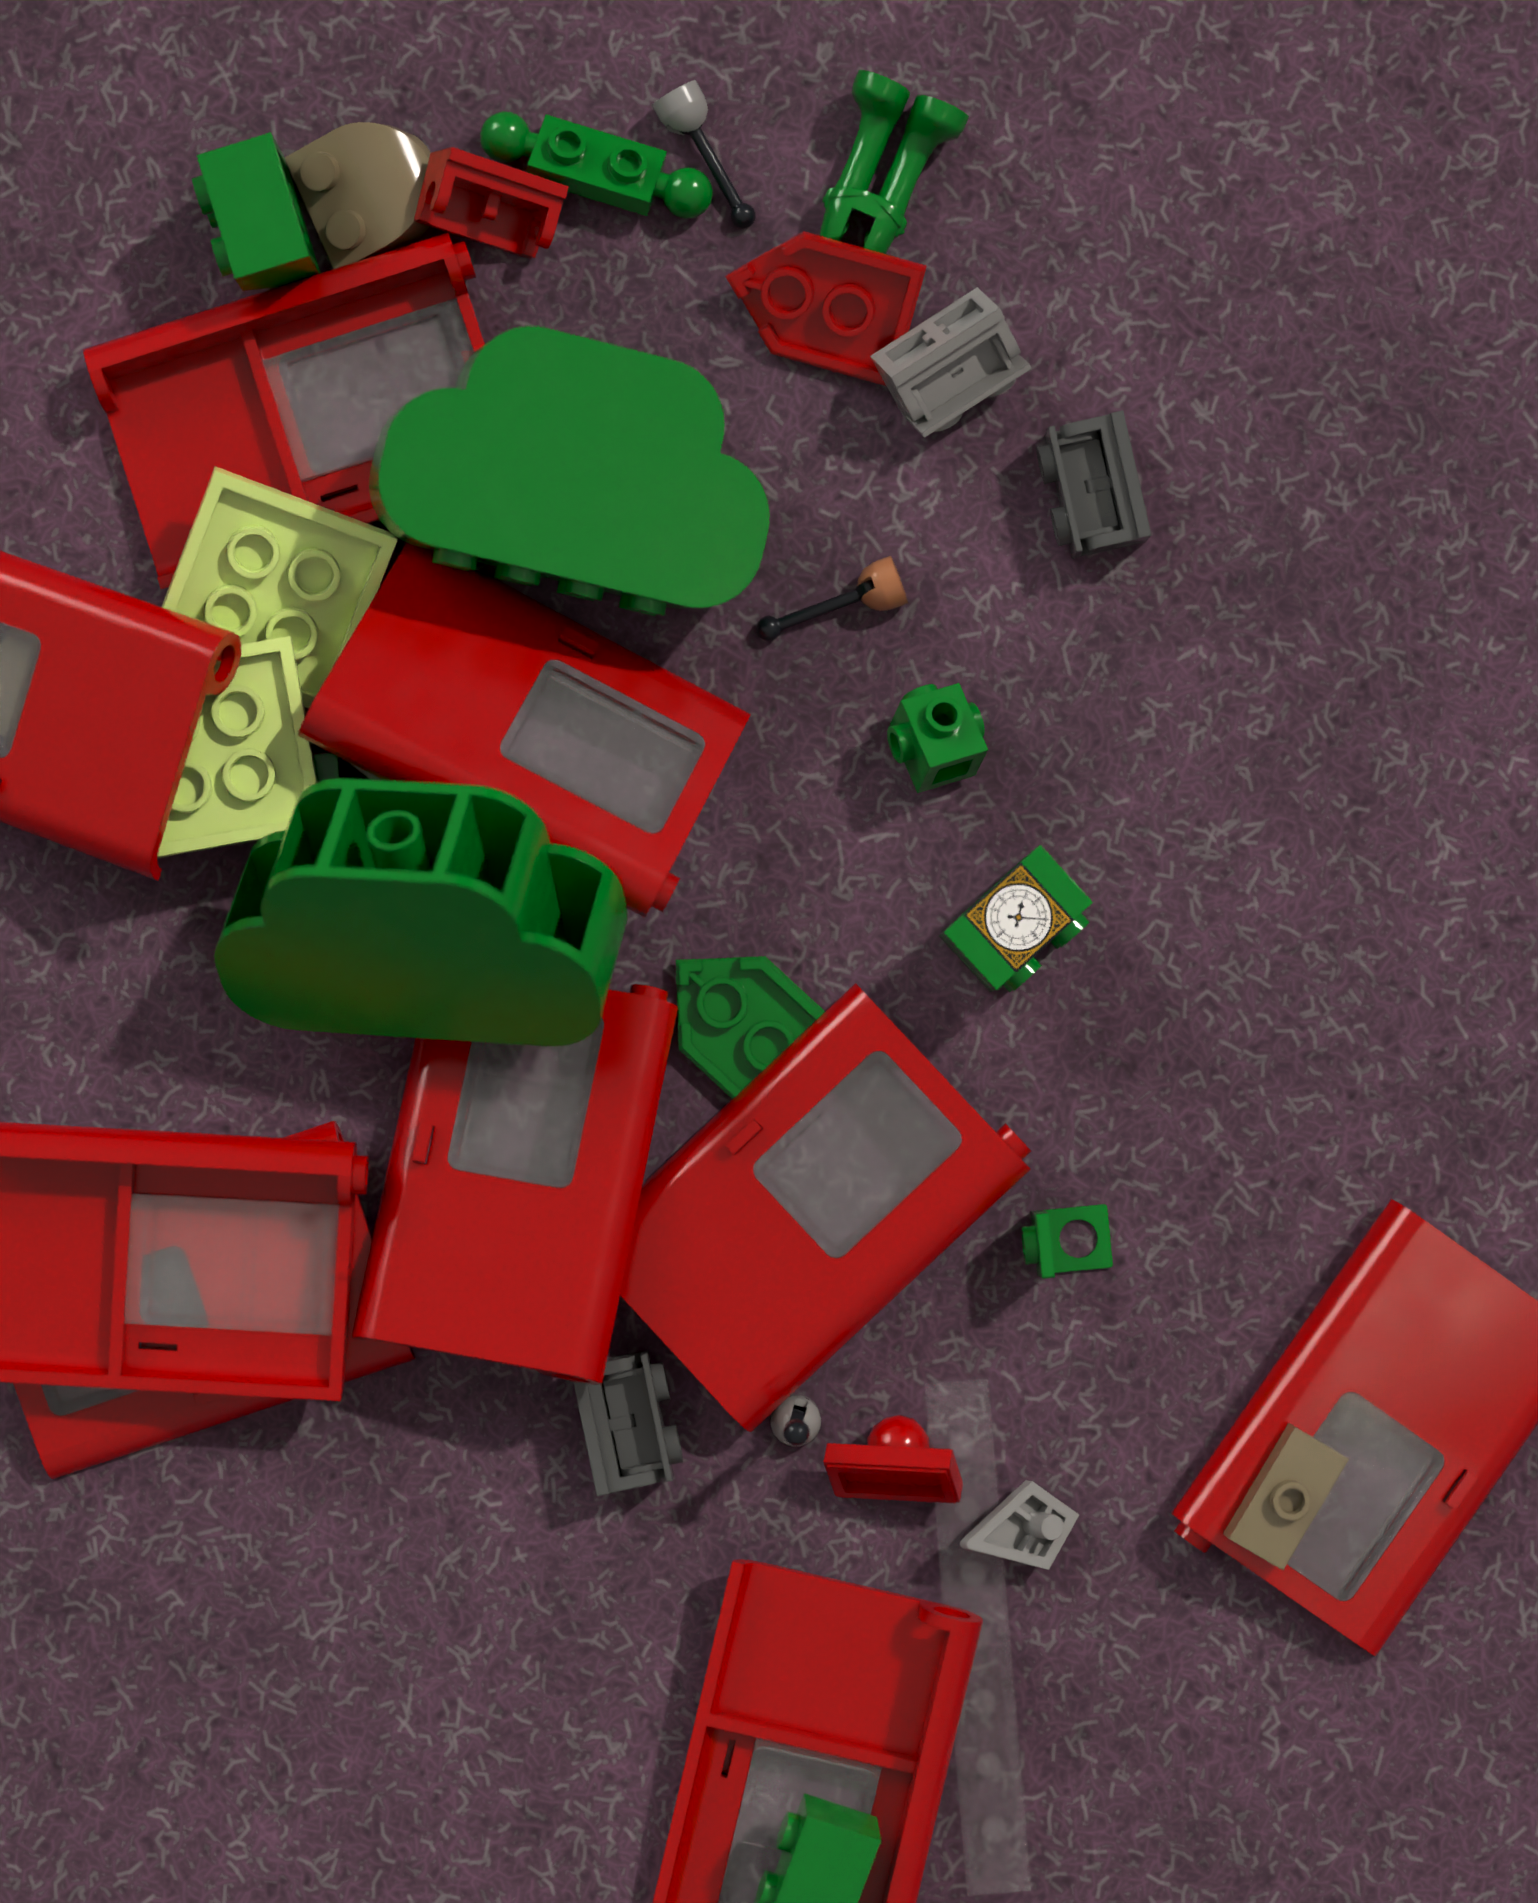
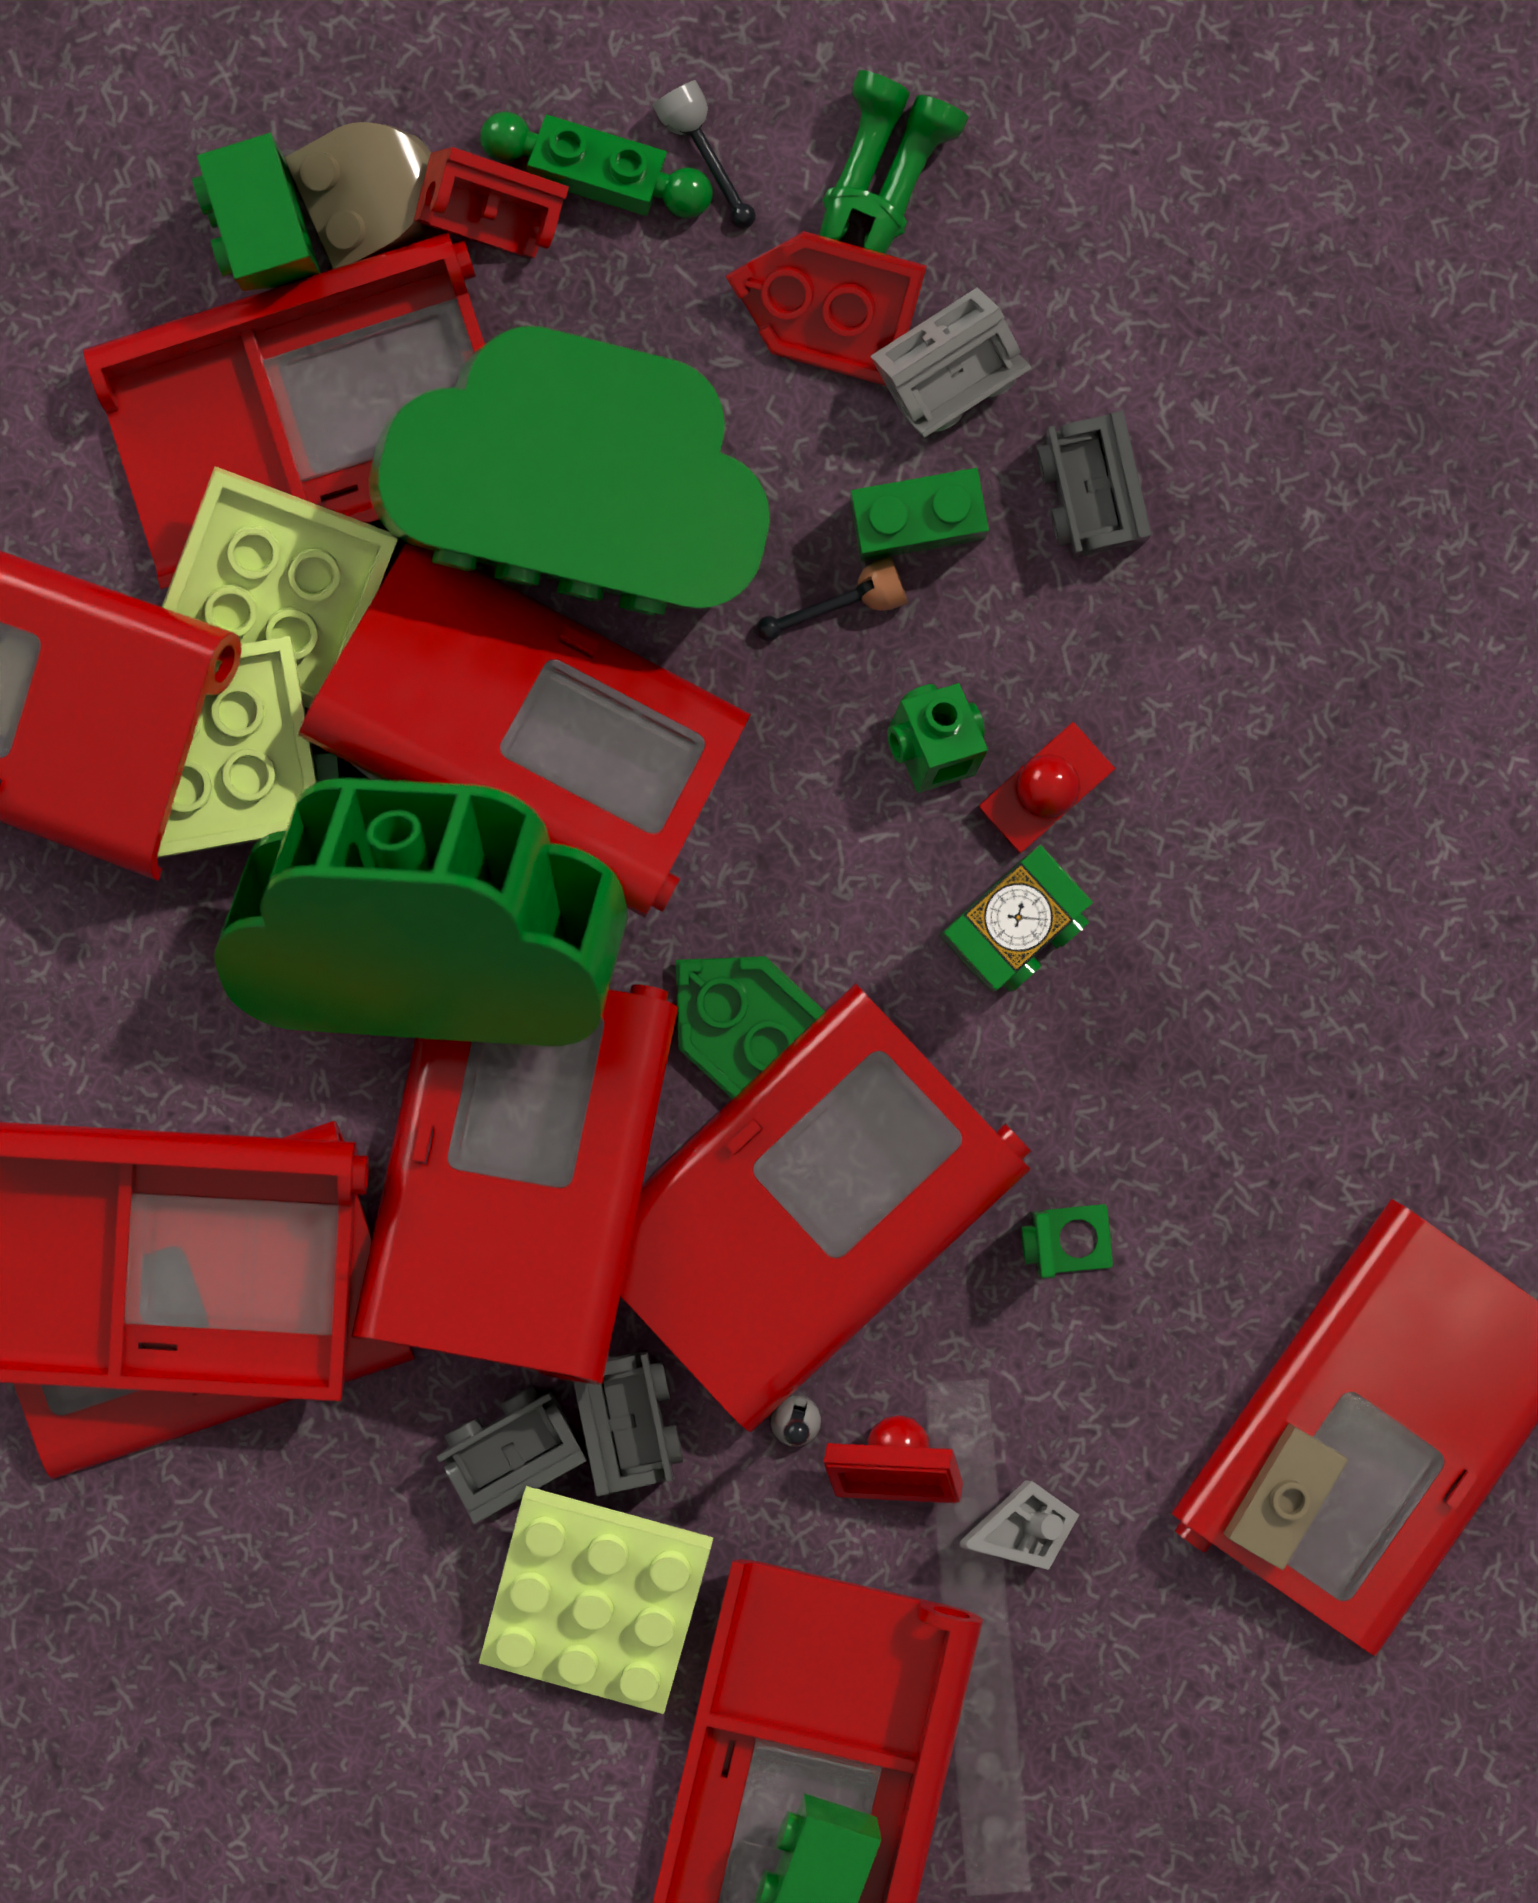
(515, 1451): none -> dark grey hinge
(595, 1599): none -> yellowish green plate
(919, 514): none -> green brick
(1046, 787): none -> red tile

